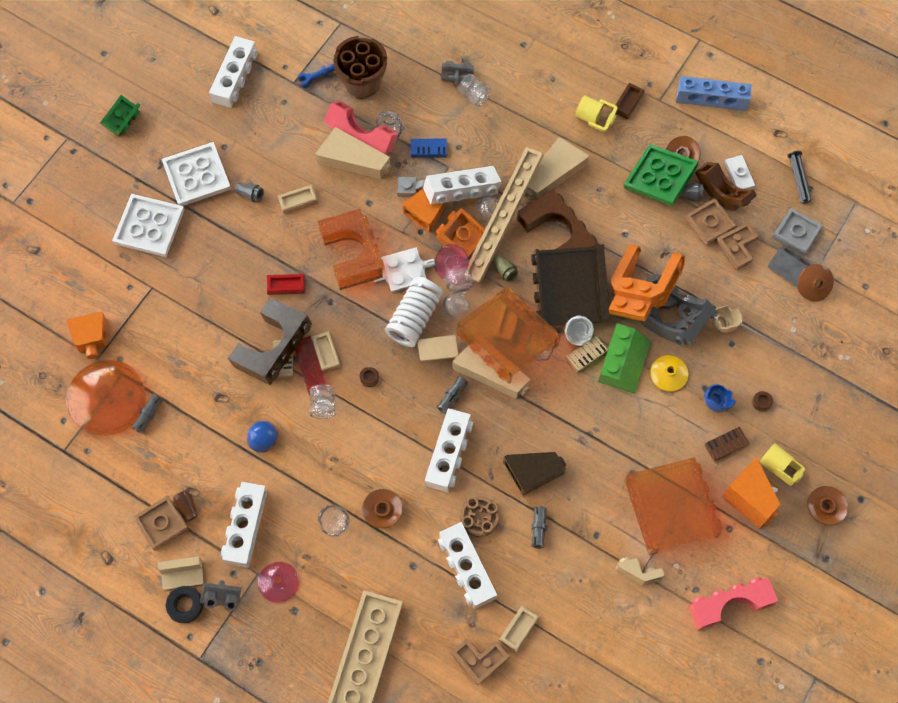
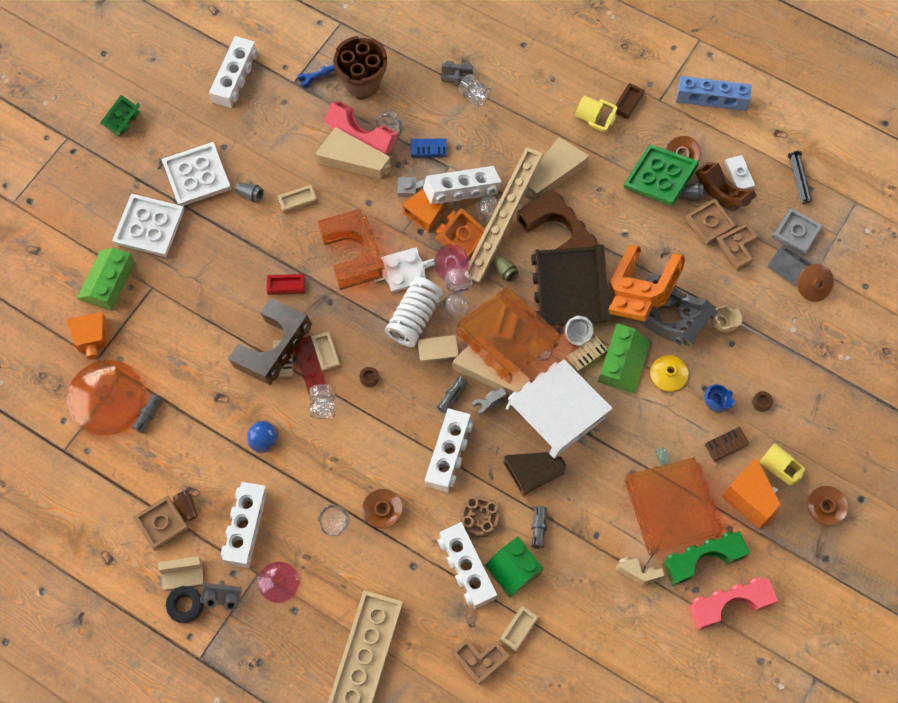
(107, 278): none -> bright green slope
(493, 399): none -> light grey plate
(514, 566): none -> green slope
(560, 406): none -> white panel
(662, 456): none -> clear light blue tile
(728, 548): none -> green arch

